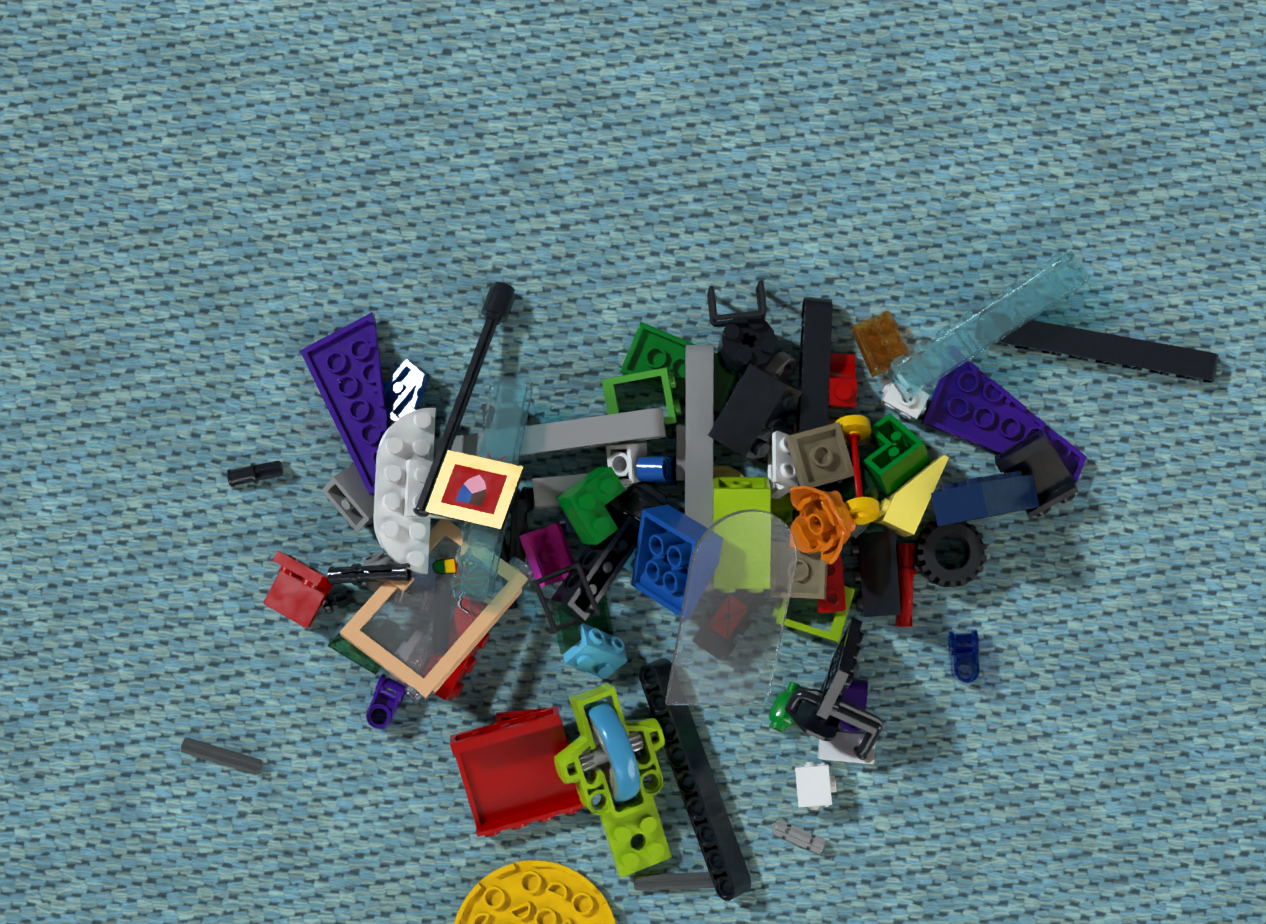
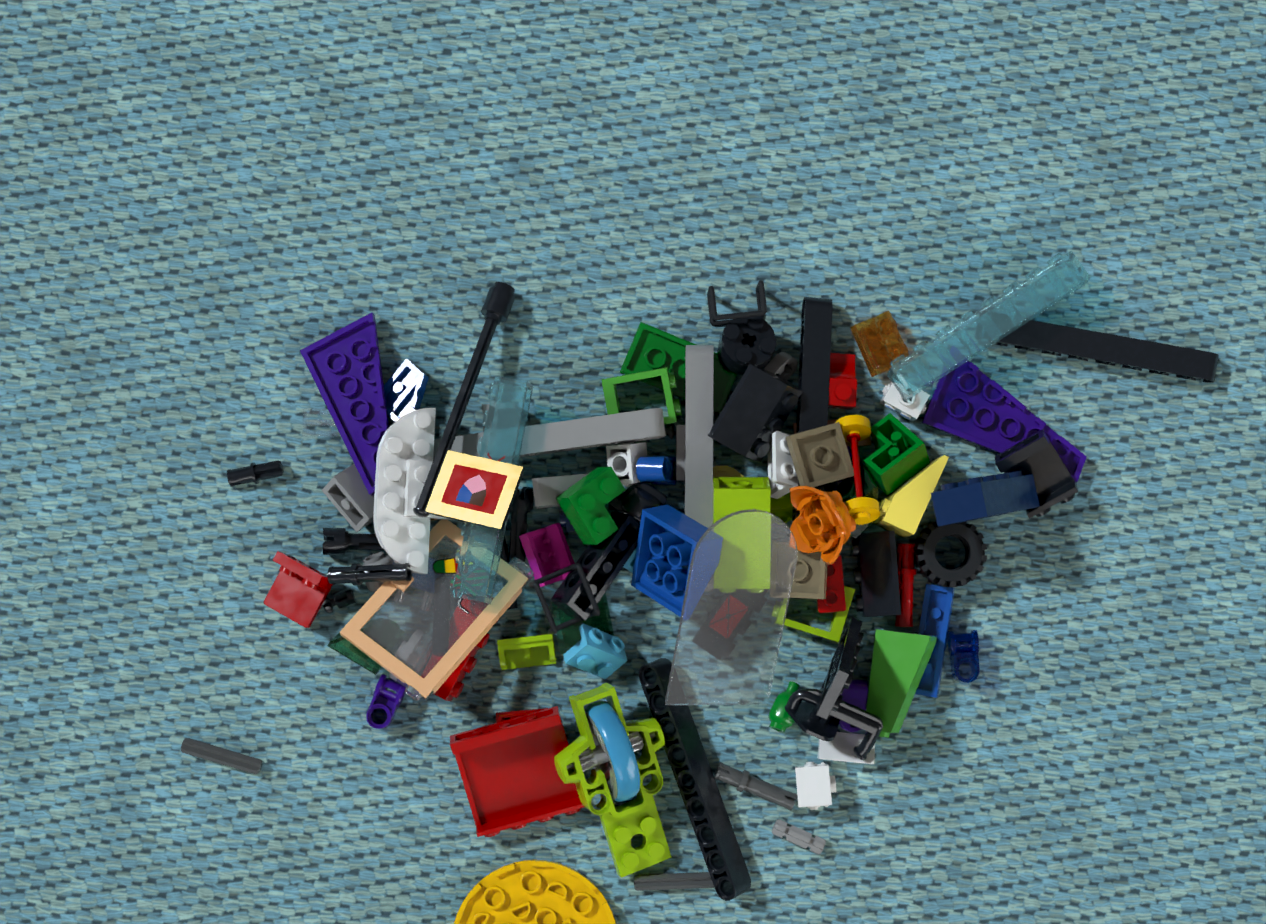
(339, 541): none -> black piece
(526, 651): none -> lime hinge
(755, 786): none -> dark grey pin
(896, 674): none -> bright green slope
(935, 622): none -> blue plate

